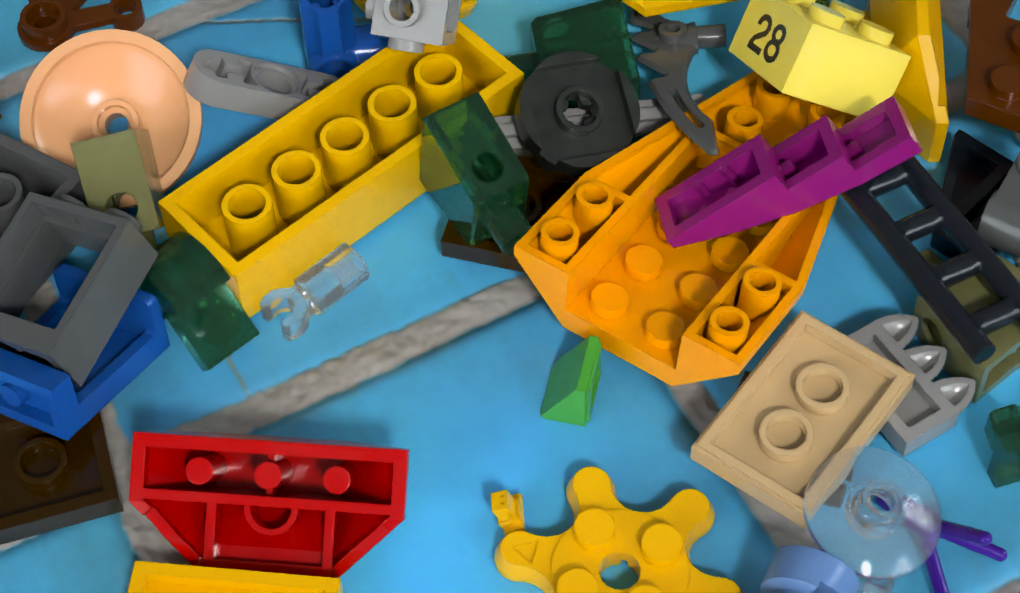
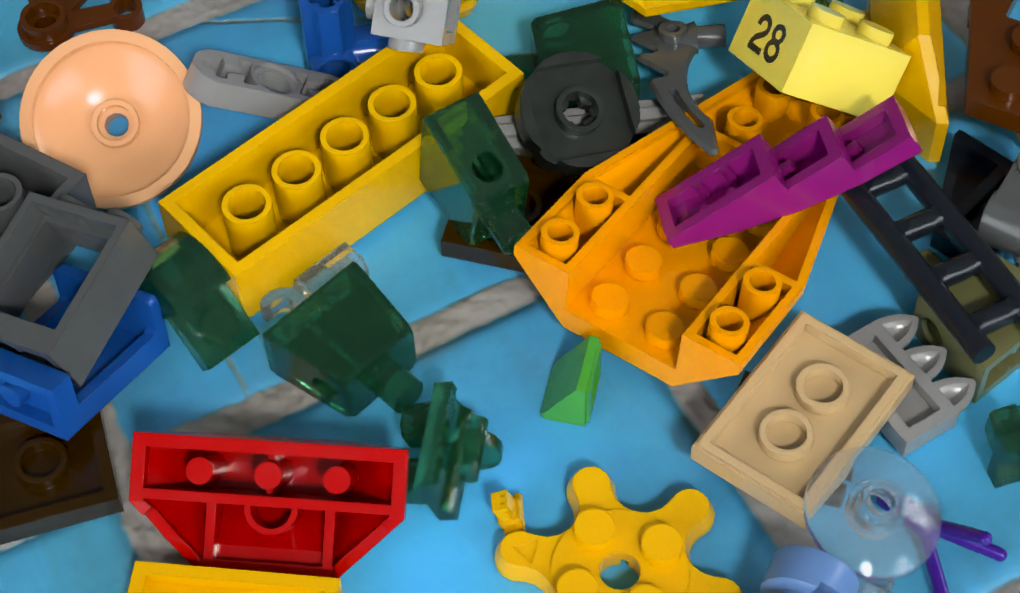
(119, 166): olive torso -> none
(346, 346): none -> clear green torso
(451, 453): none -> clear green hips

